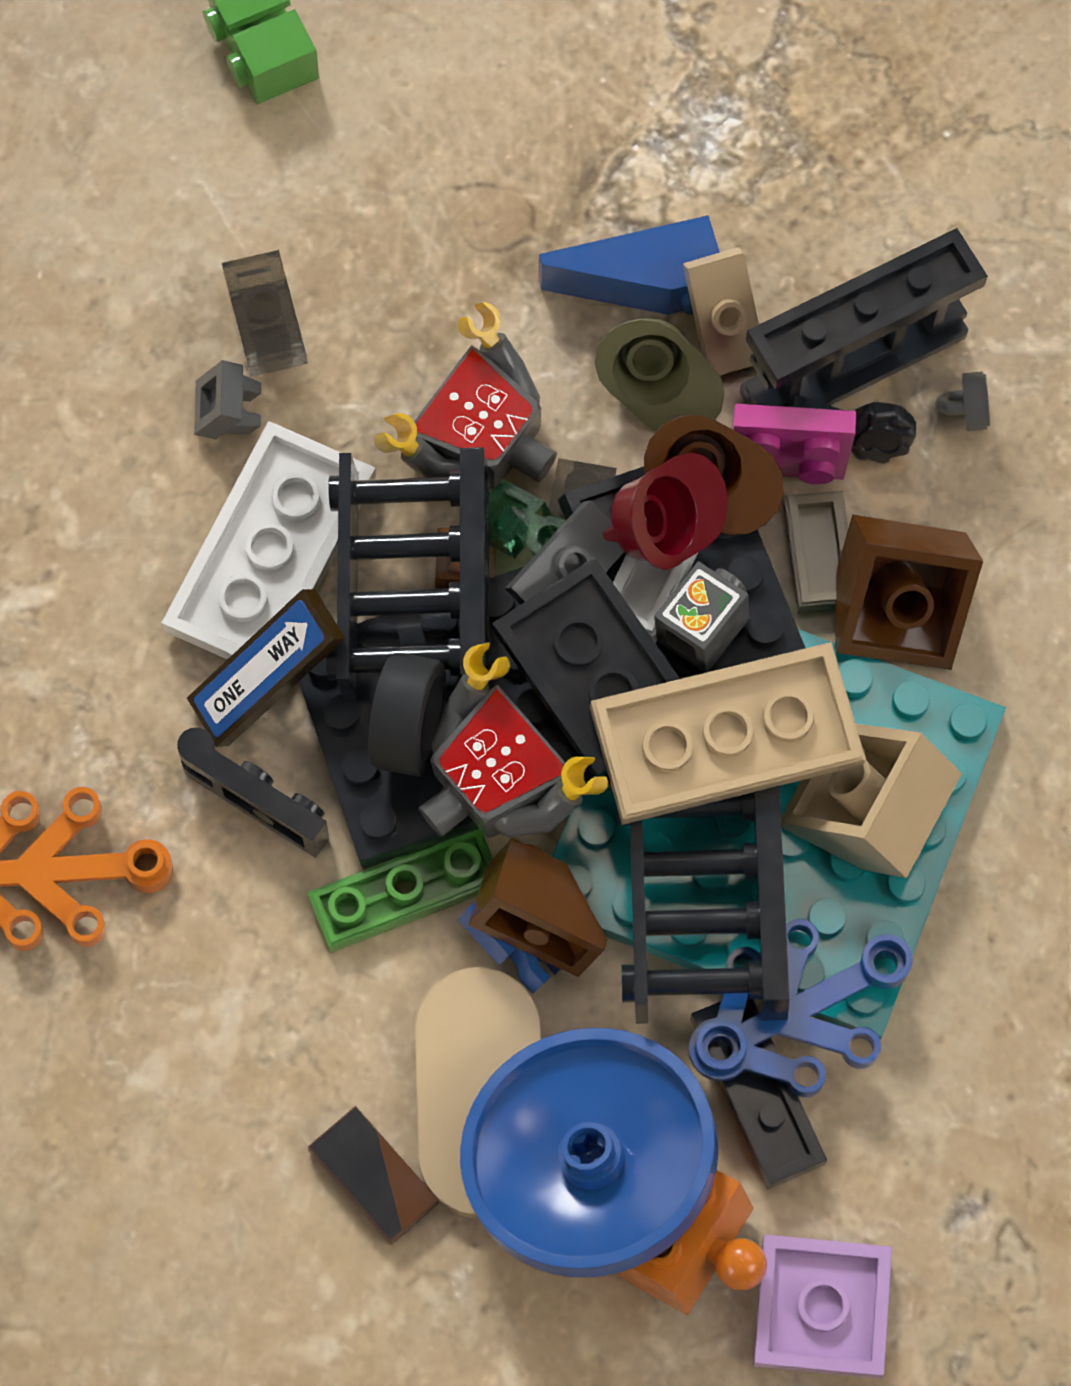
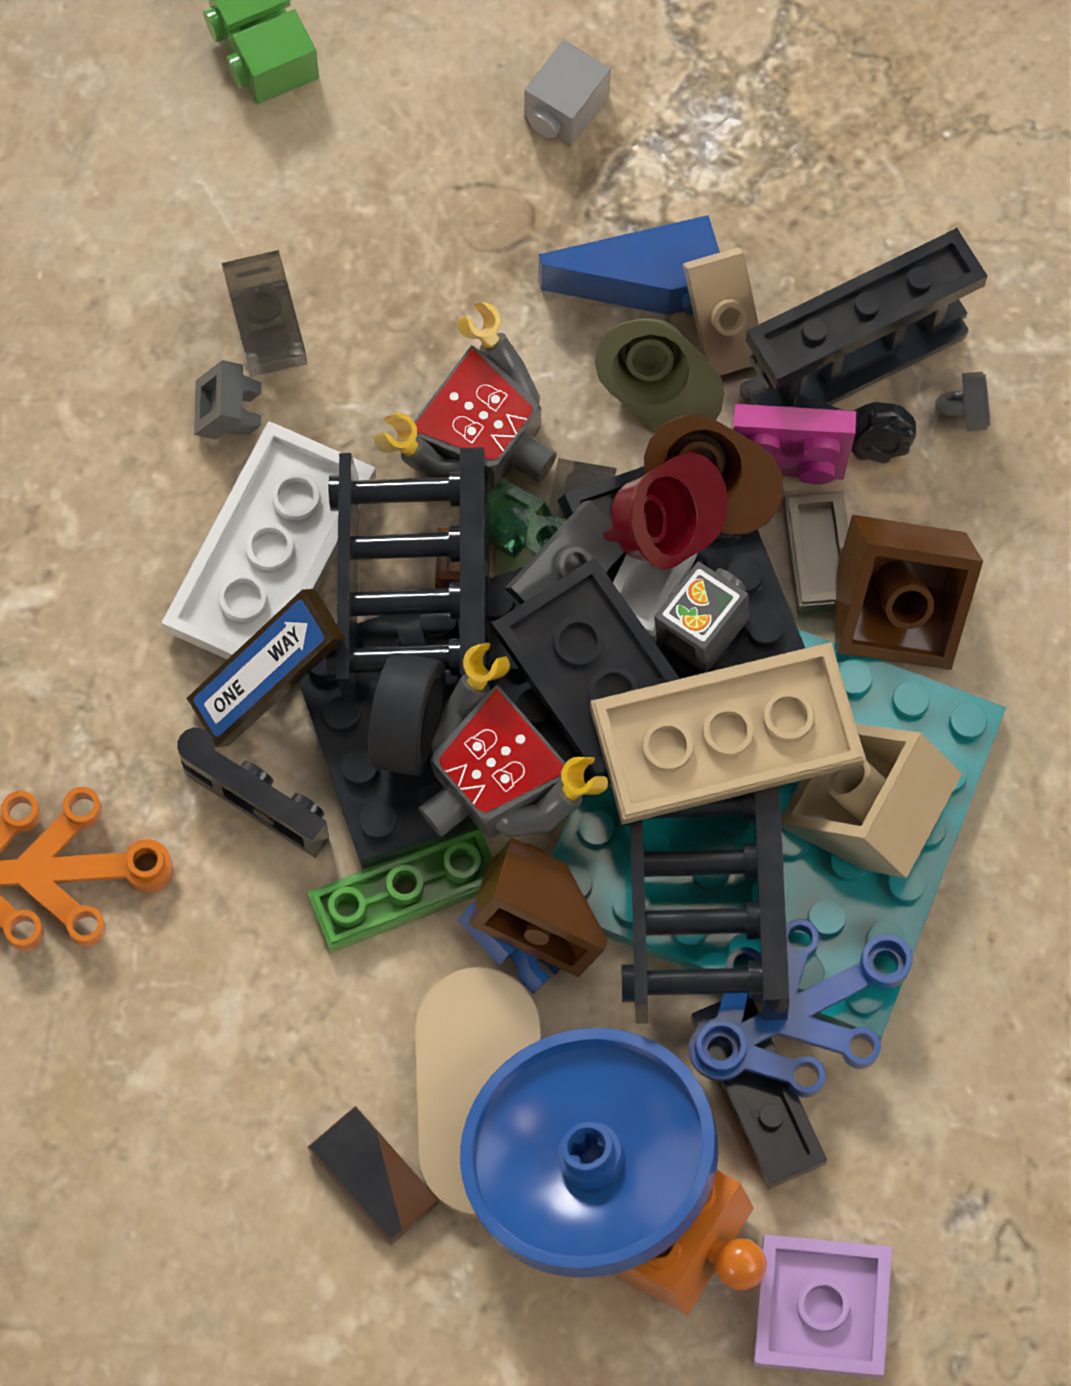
(566, 93): none -> light grey brick

